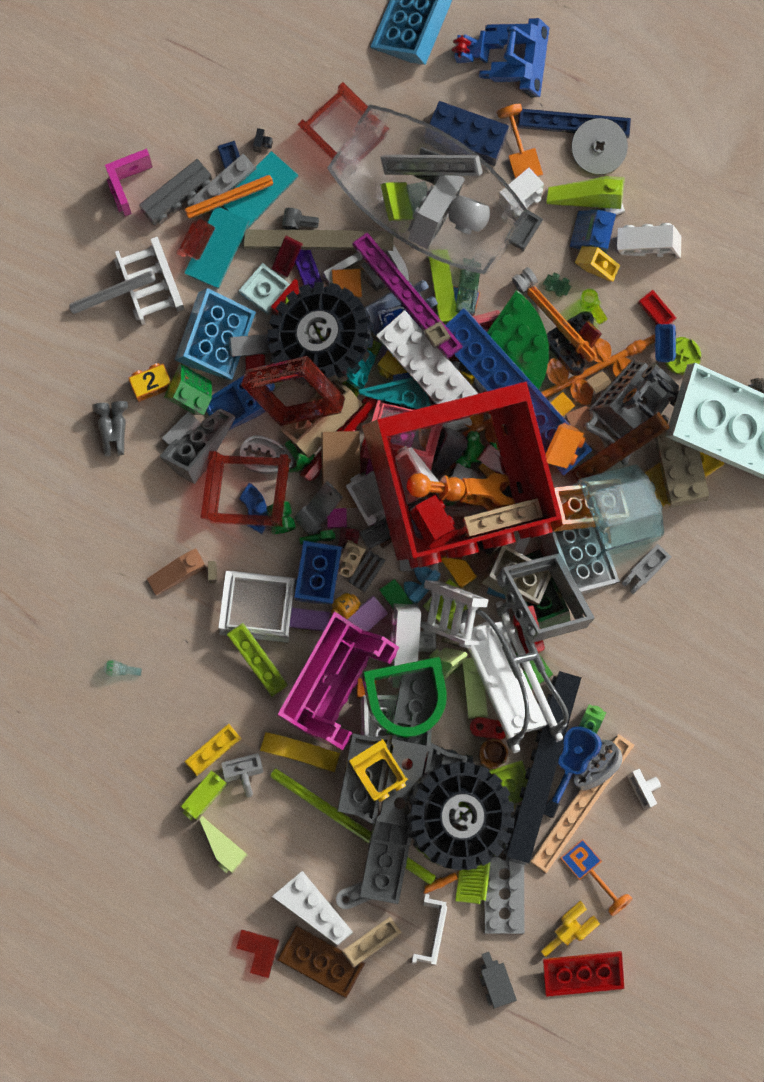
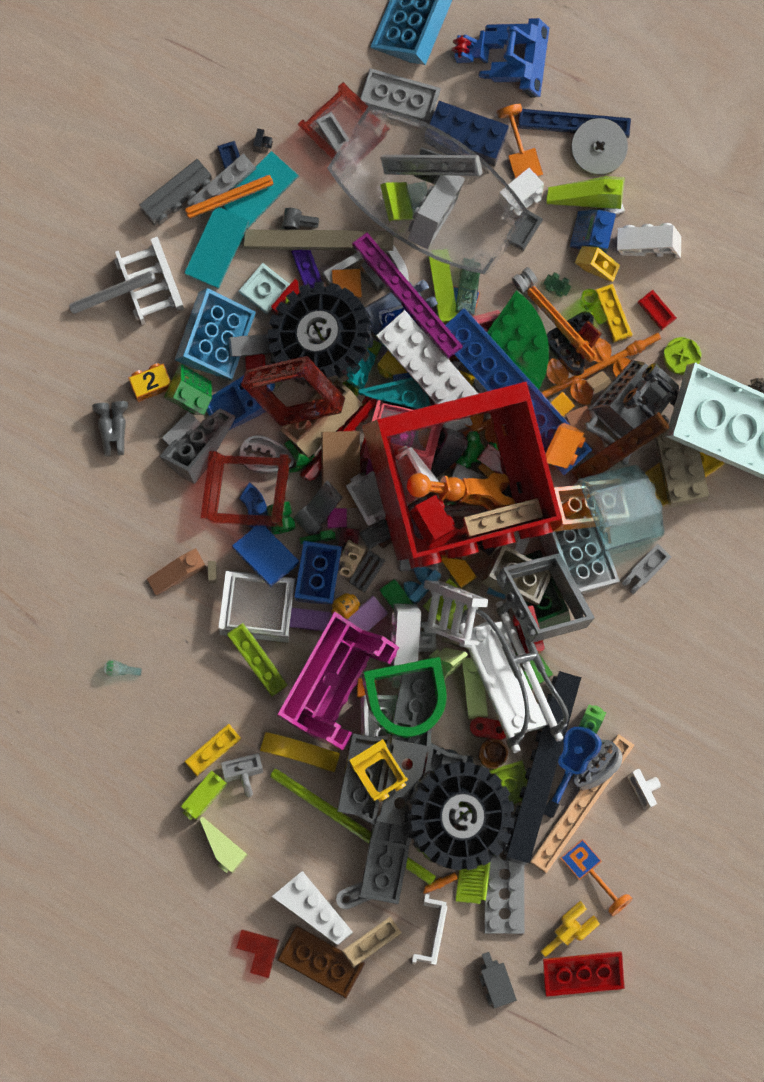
(122, 169): dark pink bracket -> none
(196, 239): clear red bracket -> none
(265, 554): none -> blue tile
(286, 256): dark red tile -> none
(332, 131): none -> light grey tile
(400, 95): none -> light grey tile
(437, 334): dark tan tile -> none
(468, 214): light grey wheel -> none
(613, 310): none -> yellow tile
(665, 342): blue piece -> none

